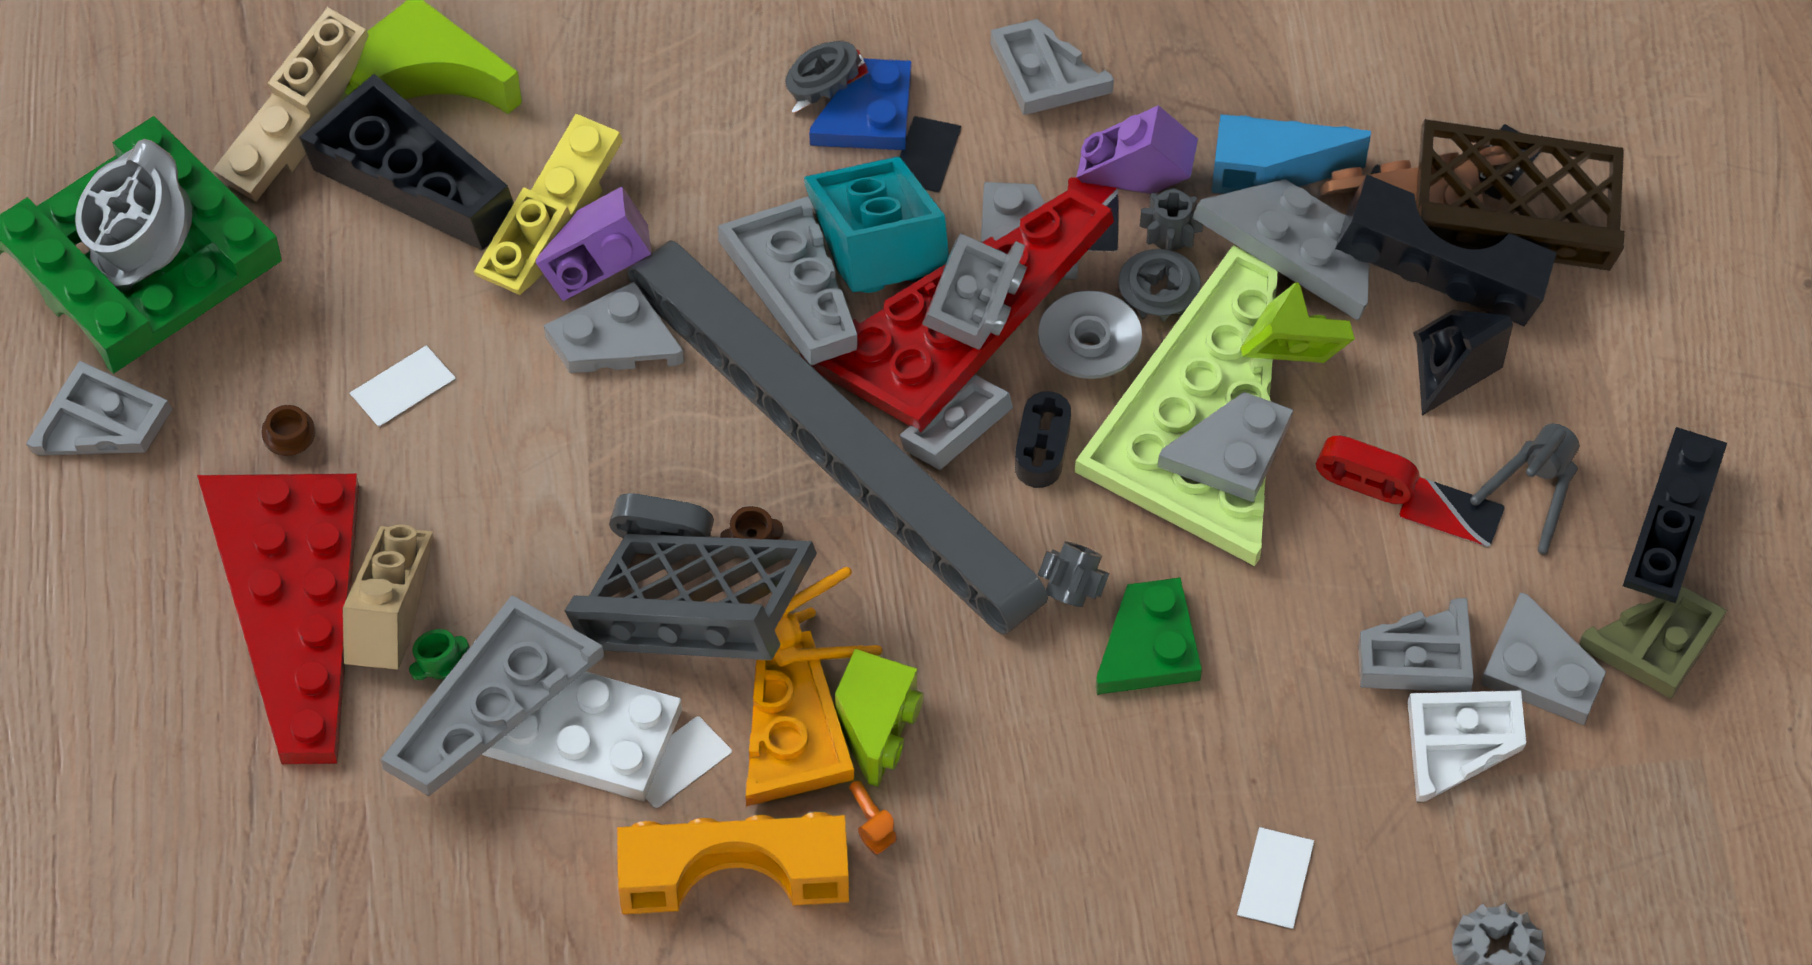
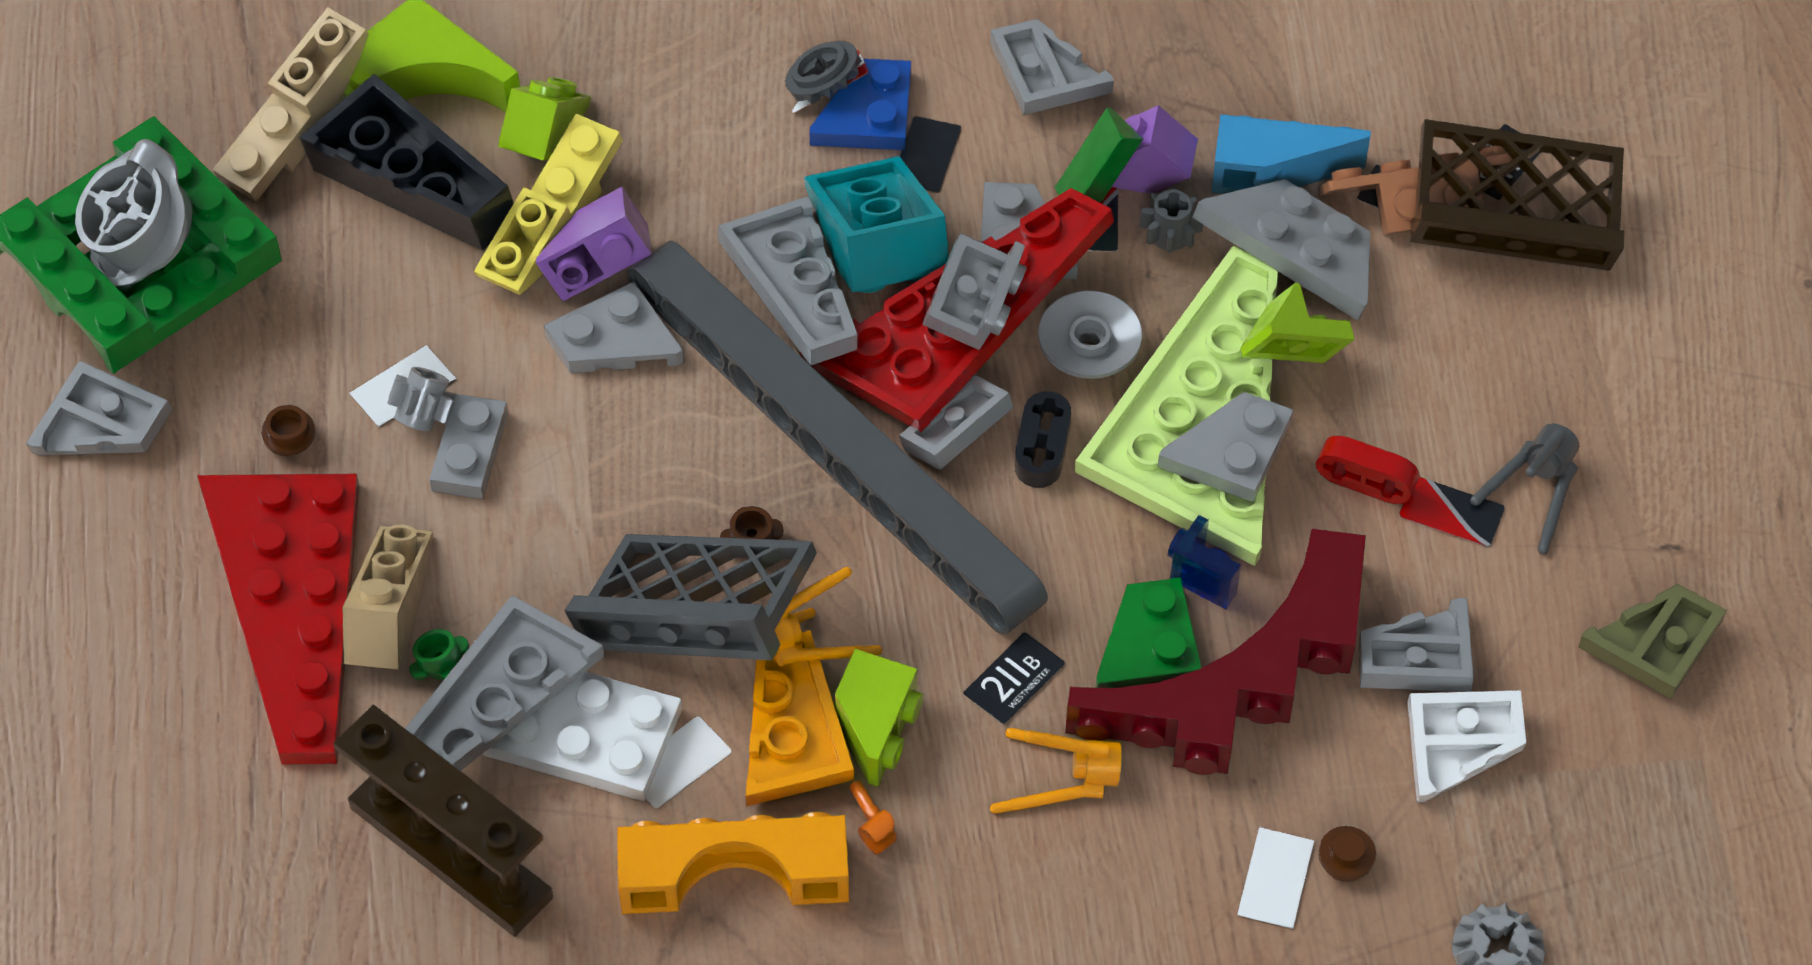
(421, 398): none -> light grey gear
(444, 820): none -> dark brown fence
(469, 446): none -> light grey plate
(540, 115): none -> lime slope
(659, 516): dark grey beam -> none
(1014, 678): none -> black sticker
(1073, 574): dark grey gear -> none
(1093, 762): none -> light orange plant
(1101, 157): none -> green slope
(1150, 267): dark grey gear -> none
(1202, 569): none -> clear blue bracket
(1255, 681): none -> dark red arch
(1347, 853): none -> reddish brown plate
(1389, 233): black arch -> none
(1459, 353): black slope -> none
(1543, 664): light grey wing -> none
(1675, 515): black slope -> none

